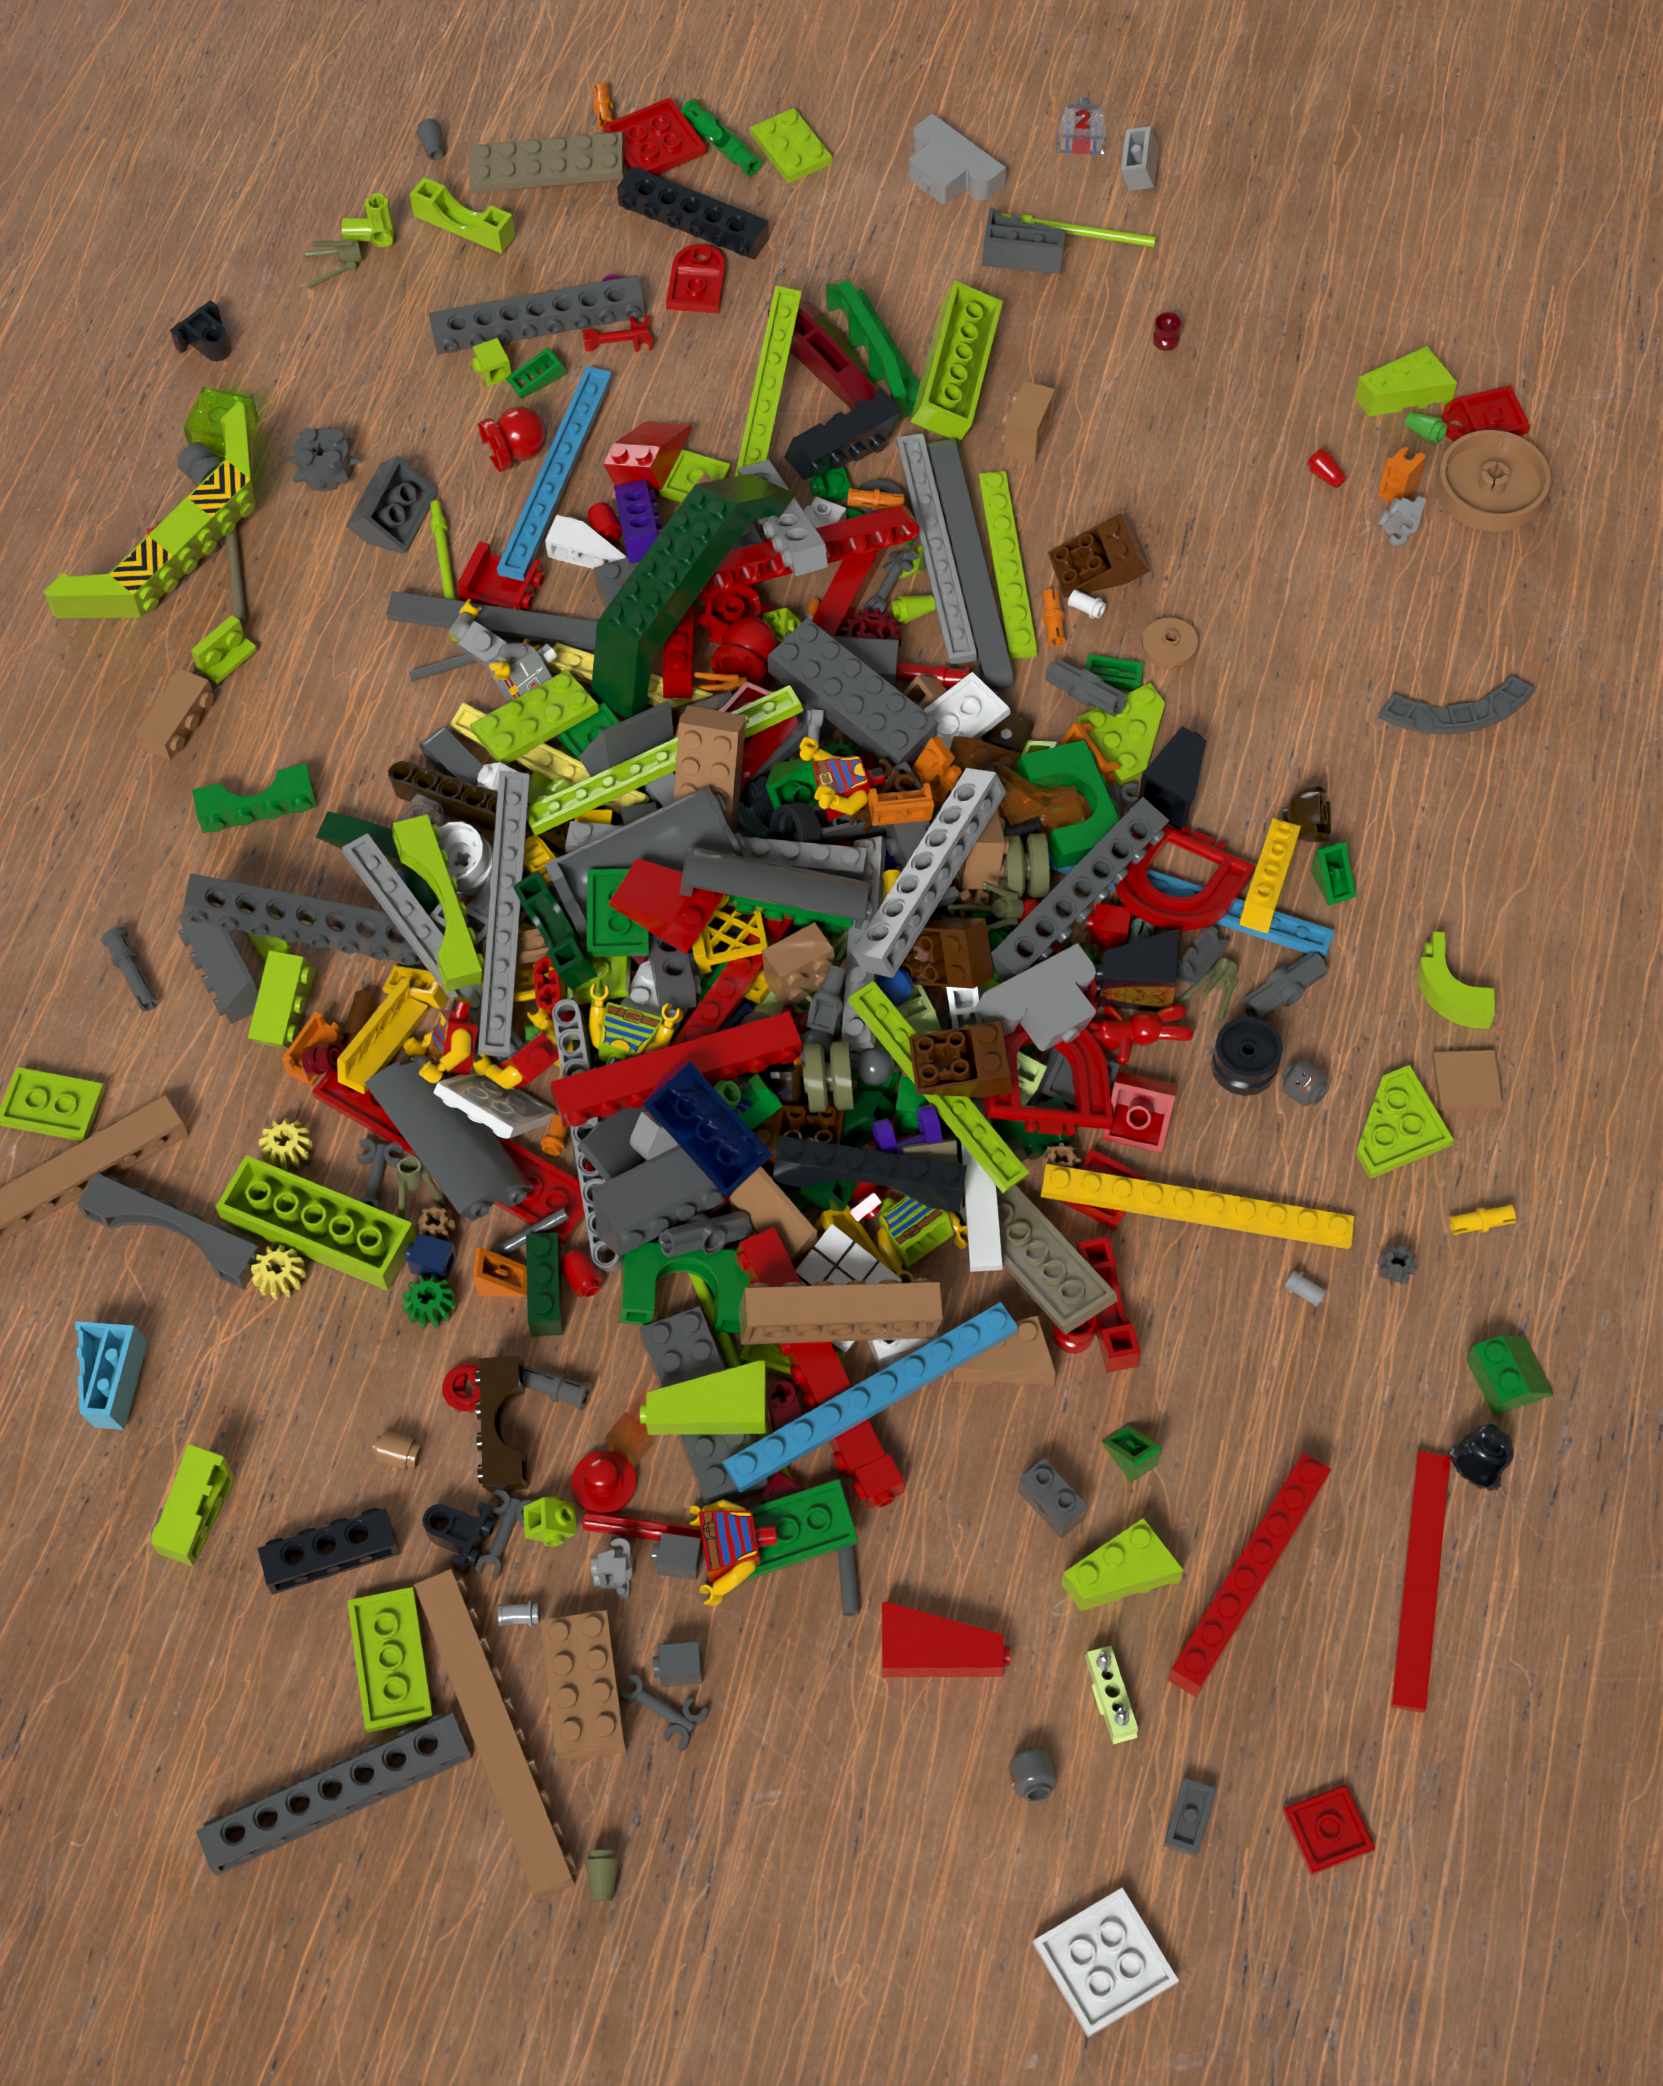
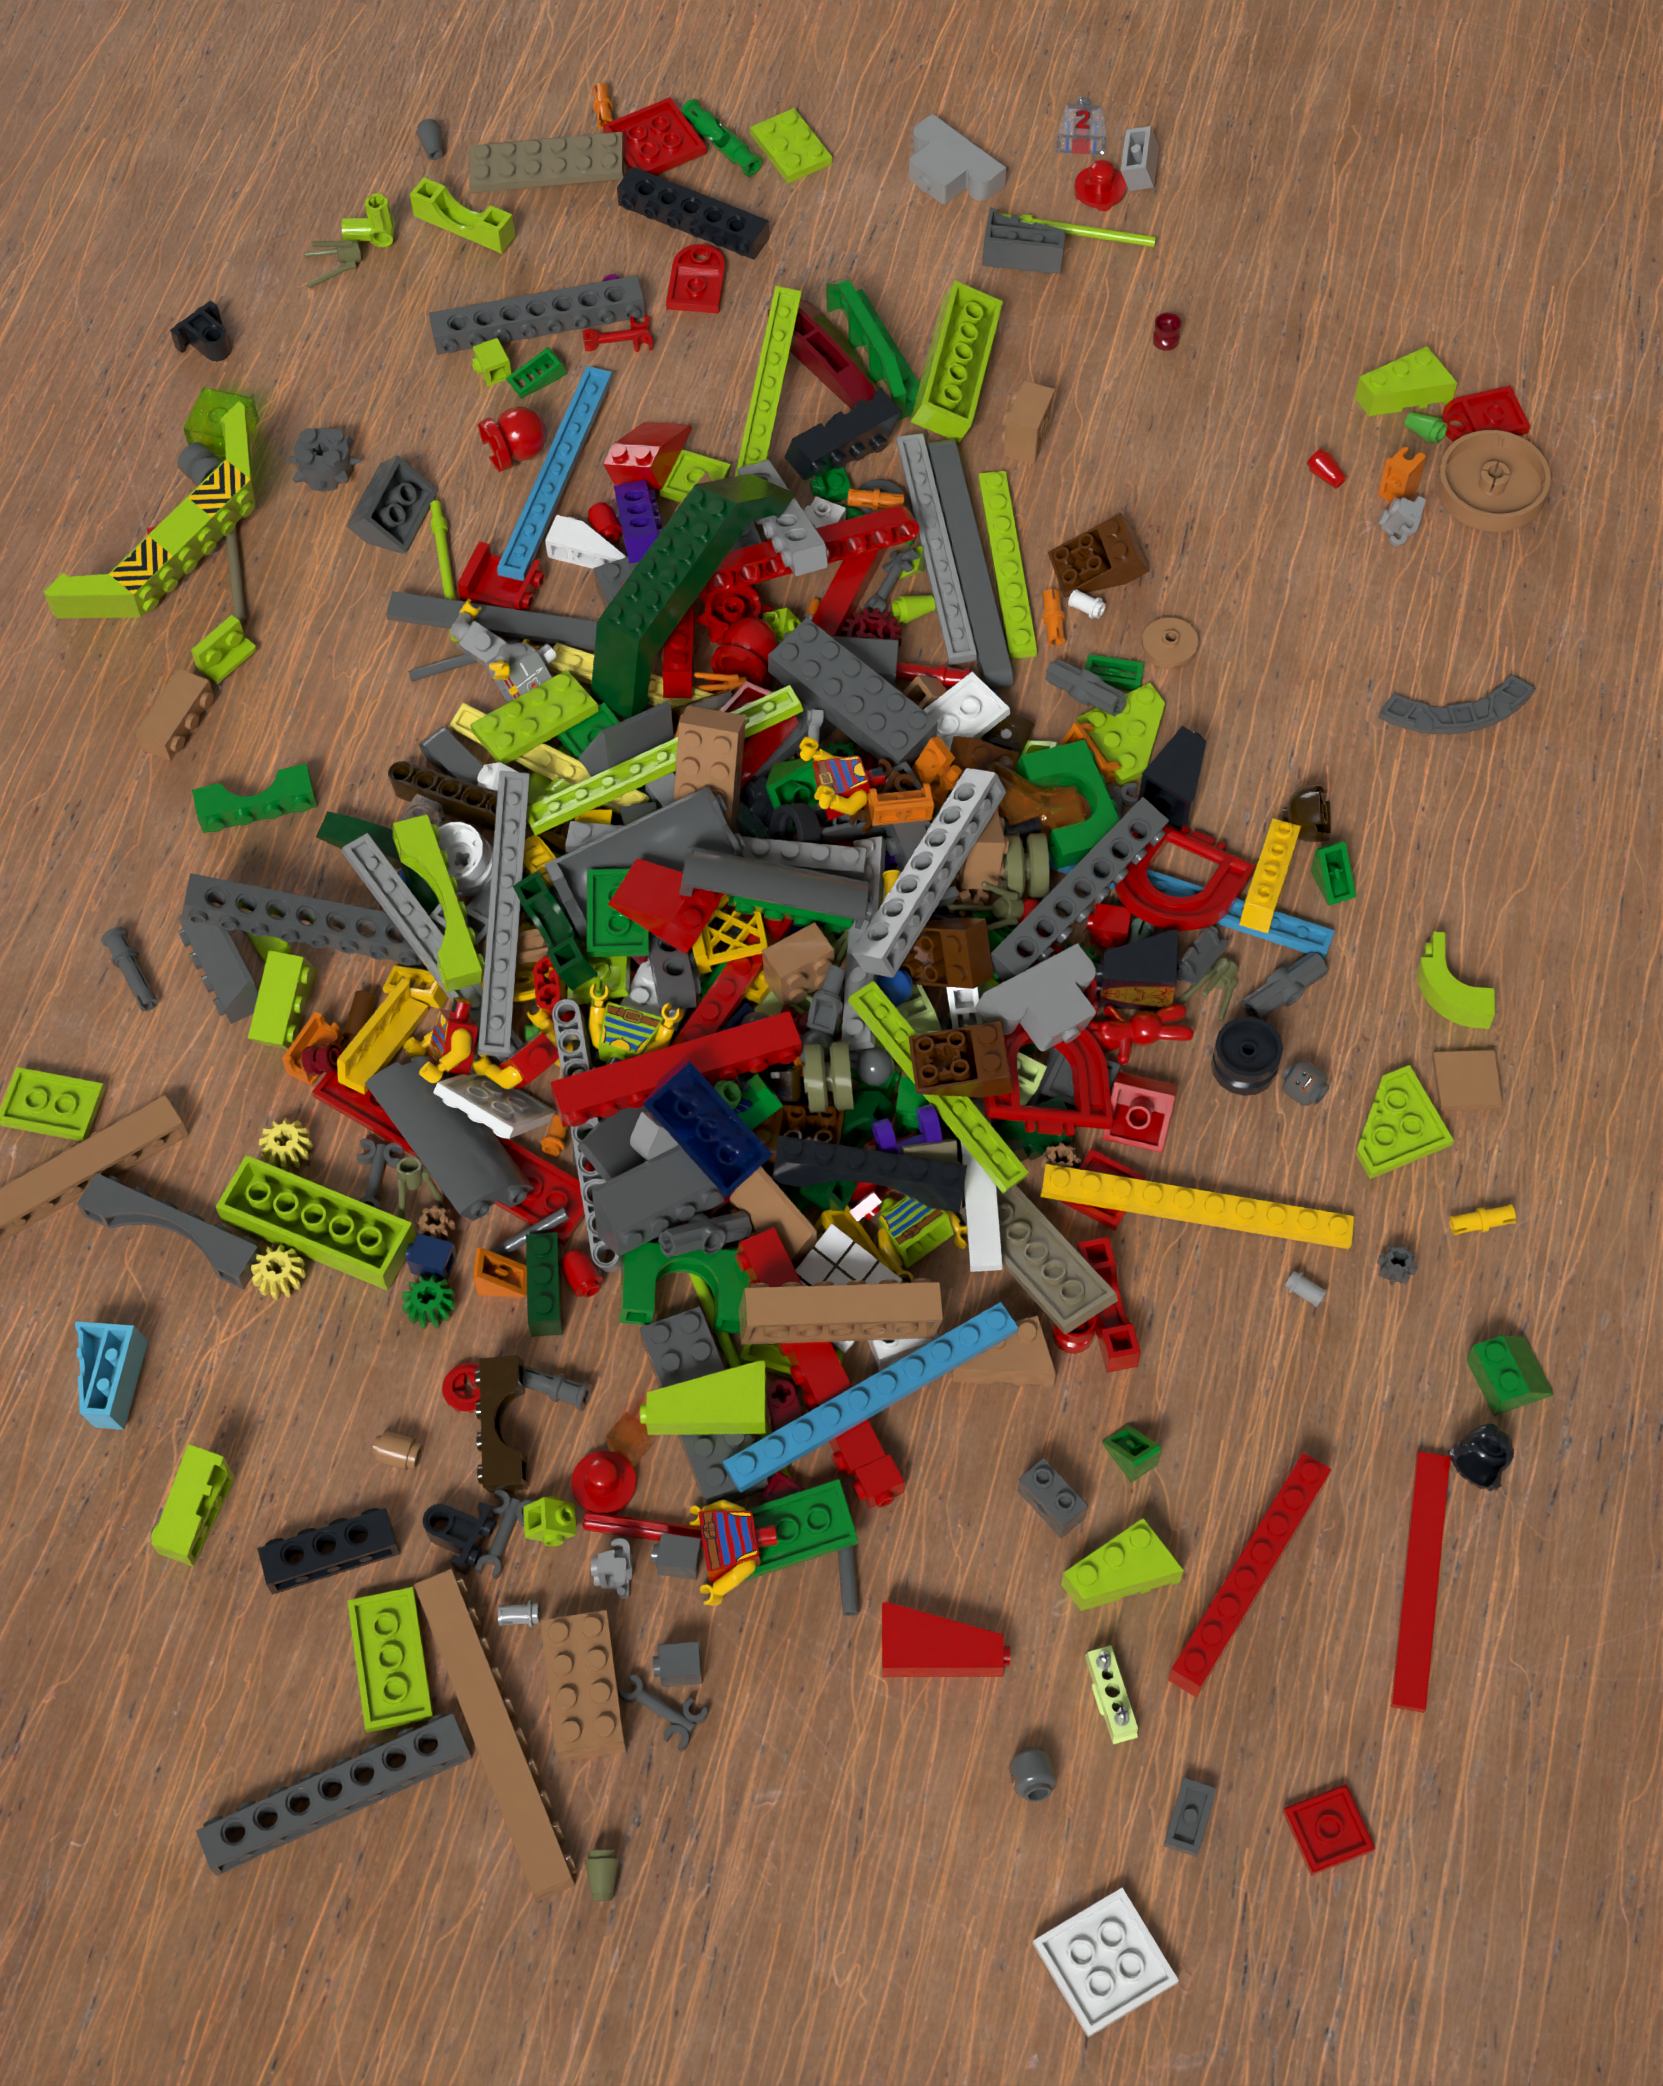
(1100, 186): none -> red plate

